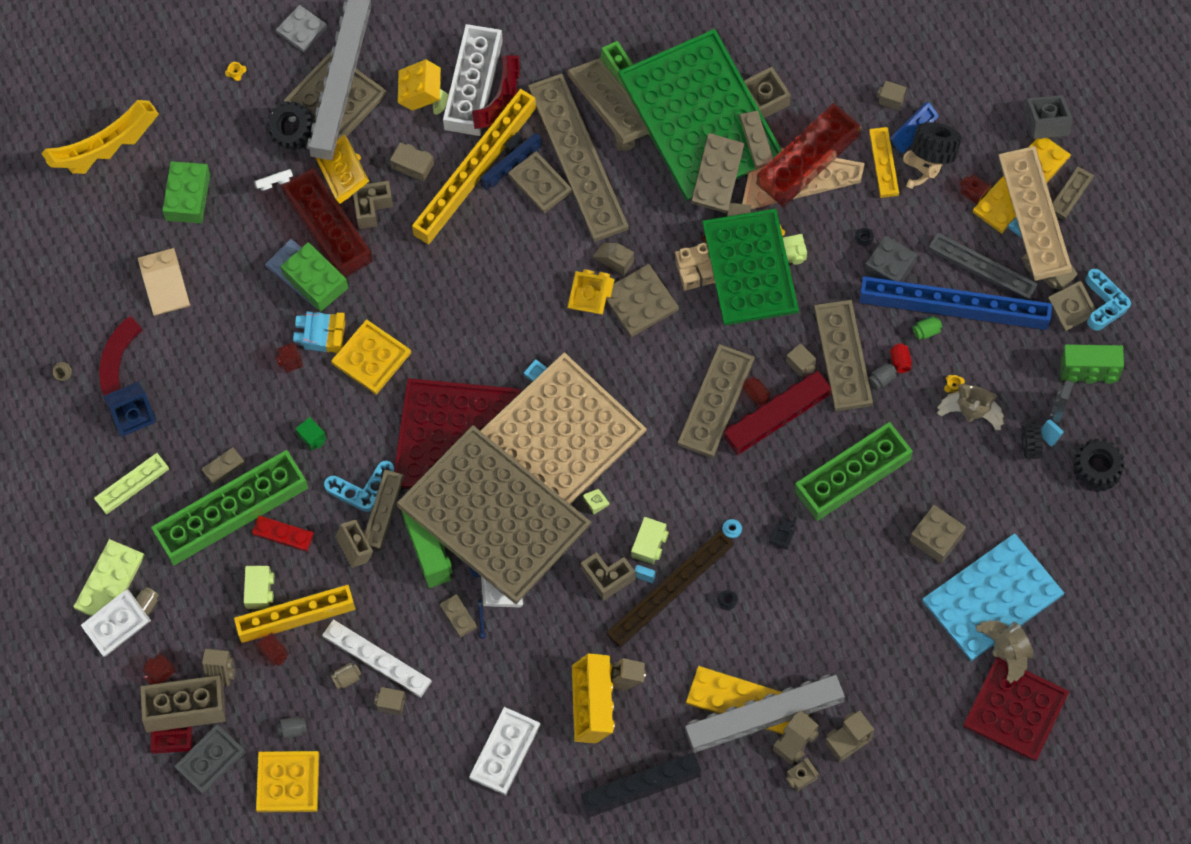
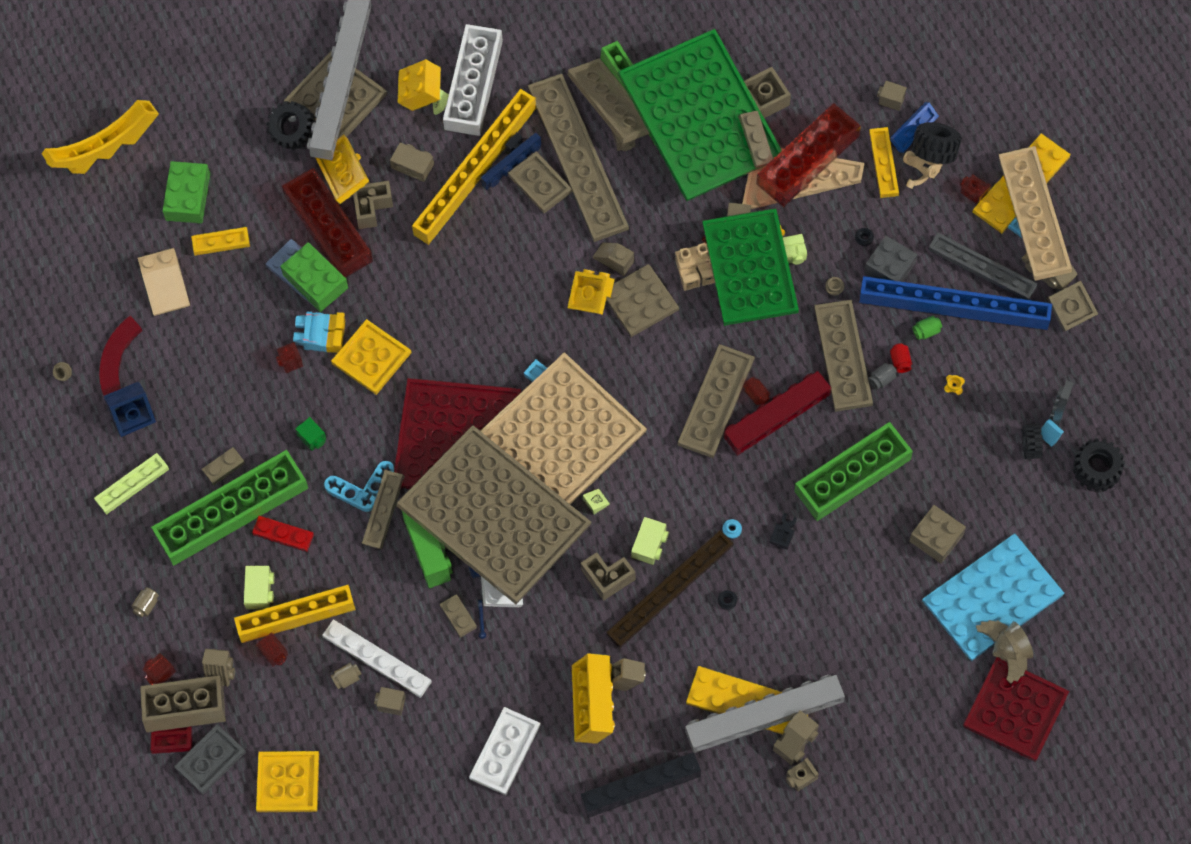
(109, 577): yellowish green plate -> none
(115, 622): white plate -> none
(220, 241): none -> yellow plate
(235, 66): yellow plate -> none
(280, 177): white plate -> none
(292, 727): dark grey brick -> none
(301, 28): light grey plate -> none
(354, 543): dark tan brick -> none
(511, 71): dark red tile -> none
(645, 573): medium azure tile -> none
(717, 173): dark tan plate -> none
(801, 360): dark tan brick -> none
(834, 286): none -> dark tan plate
(851, 737): dark tan brick -> none
(973, 403): dark tan helmet -> none
(1048, 117): dark grey brick -> none
(1072, 192): dark tan plate -> none
(1092, 363): bright green brick -> none
(1111, 304): medium azure beam -> none

